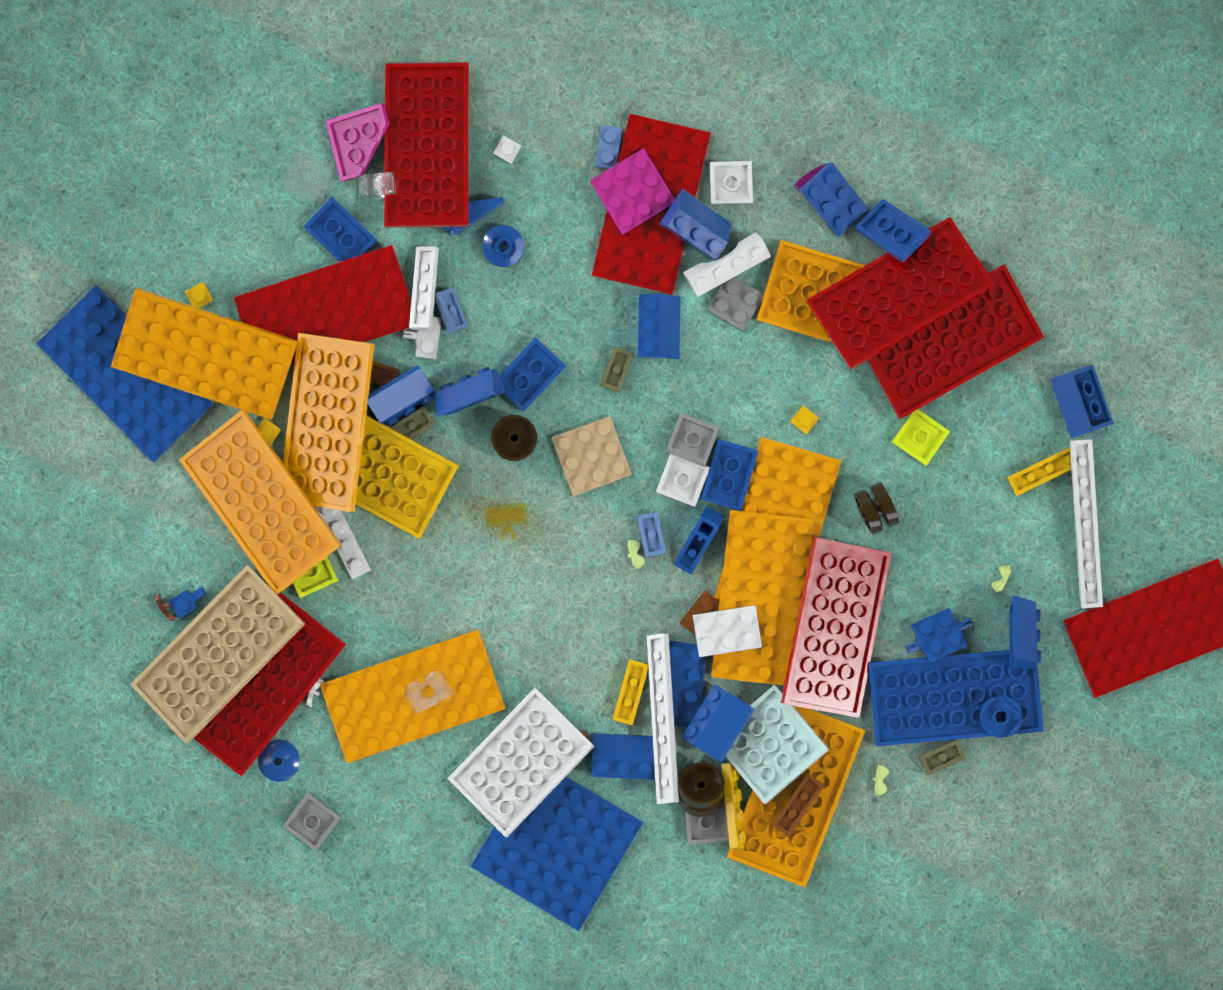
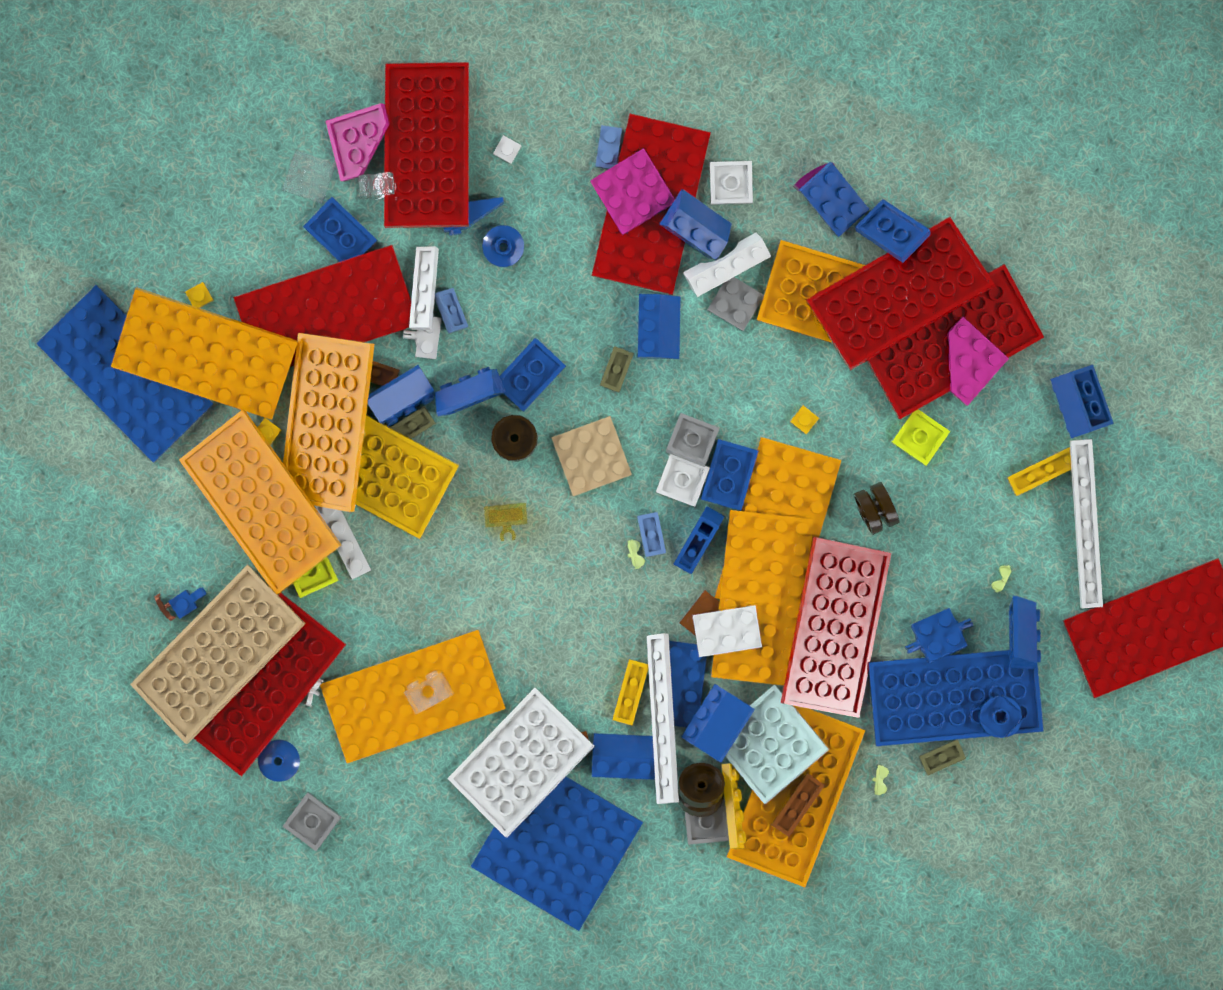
(971, 360): none -> dark pink plate

